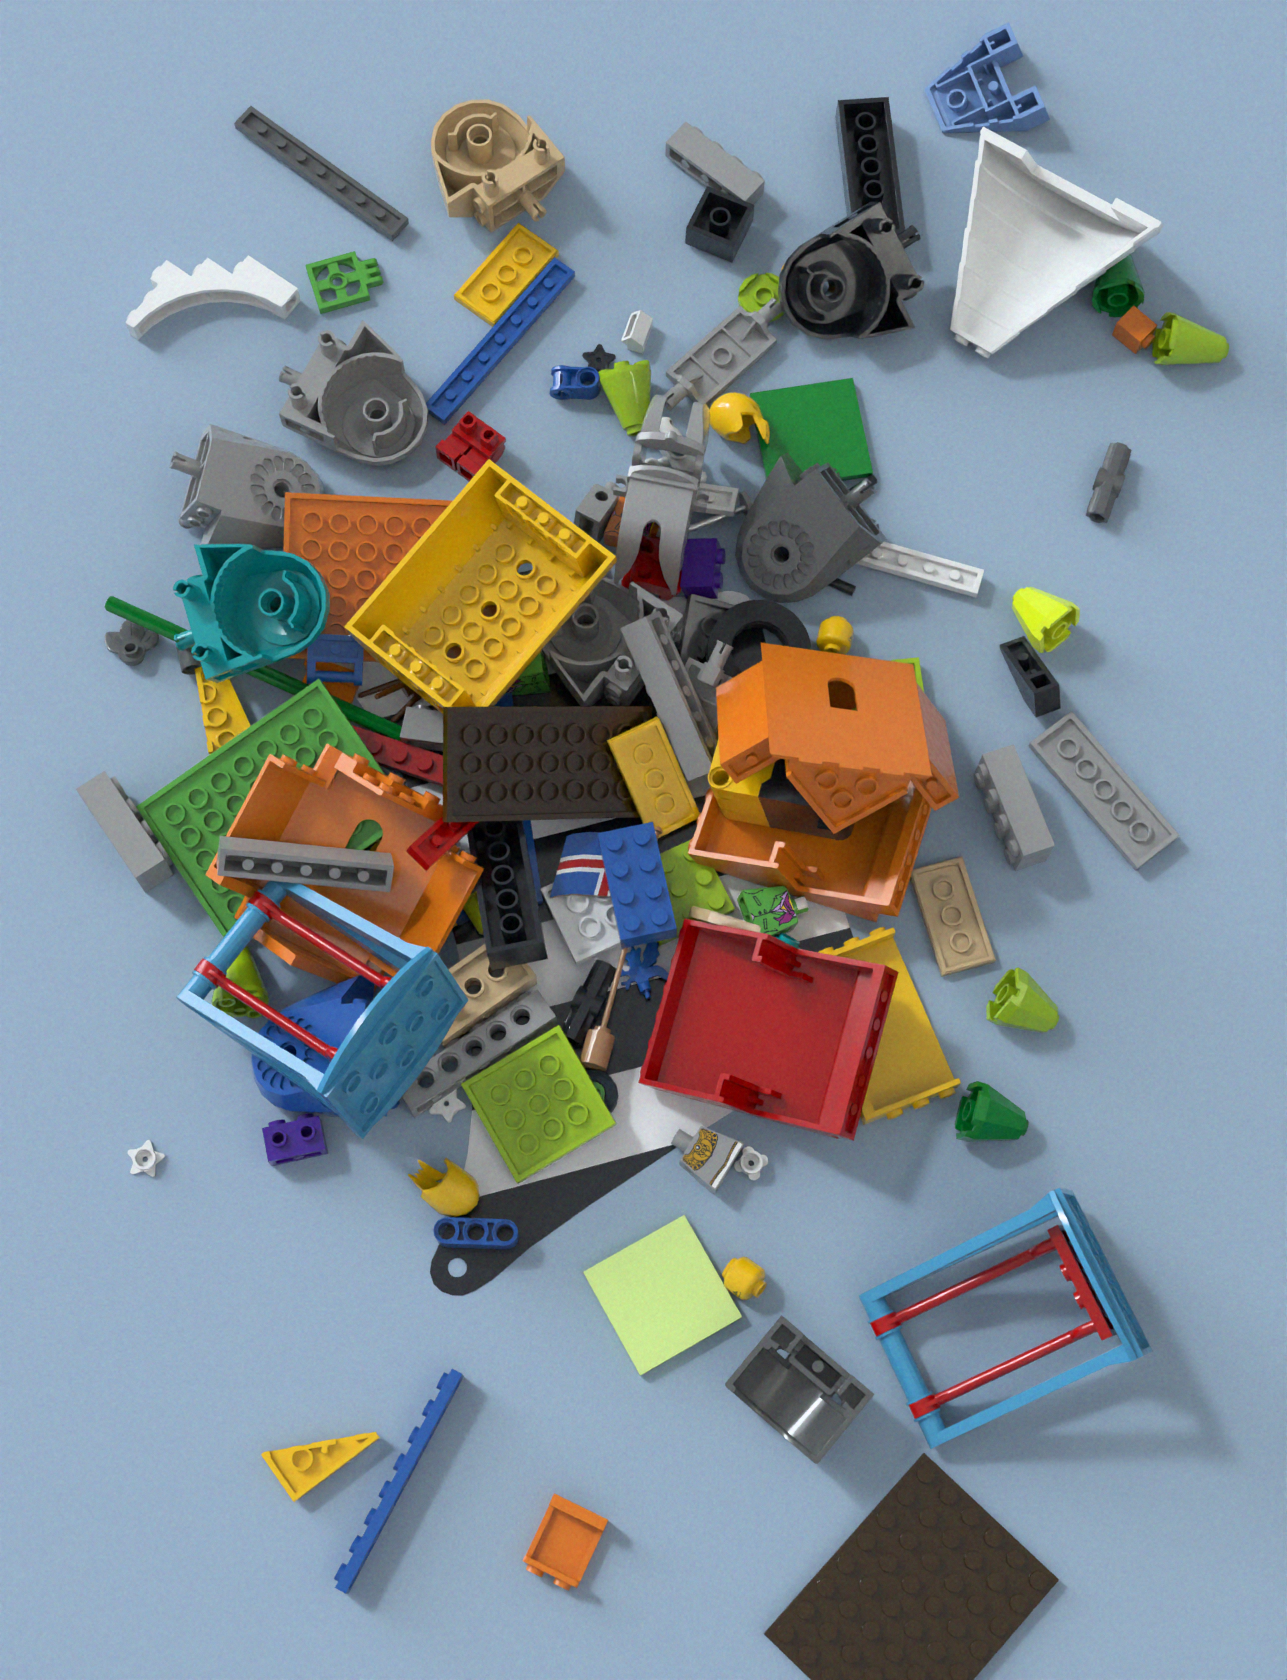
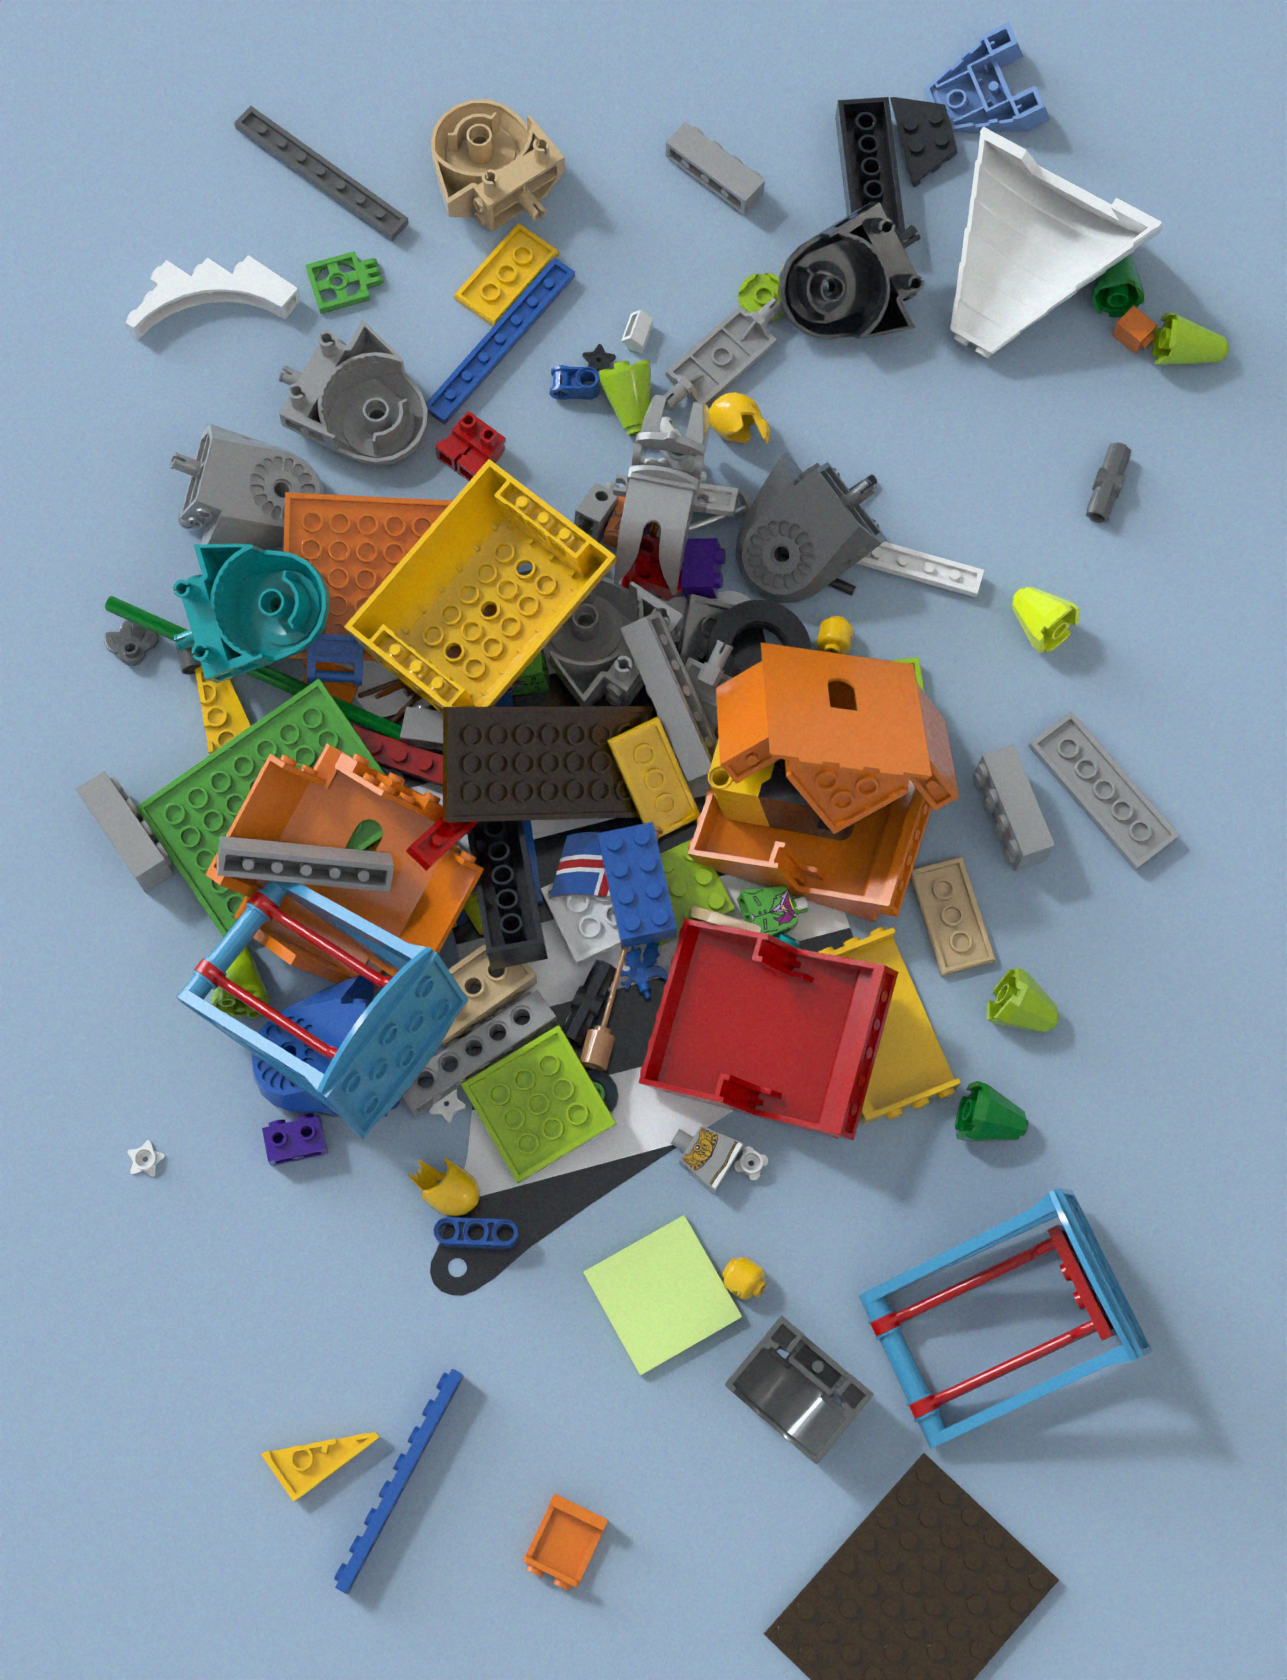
(719, 224): black brick -> none
(814, 427): green tile -> none
(924, 135): none -> black wing
(1031, 676): black slope -> none

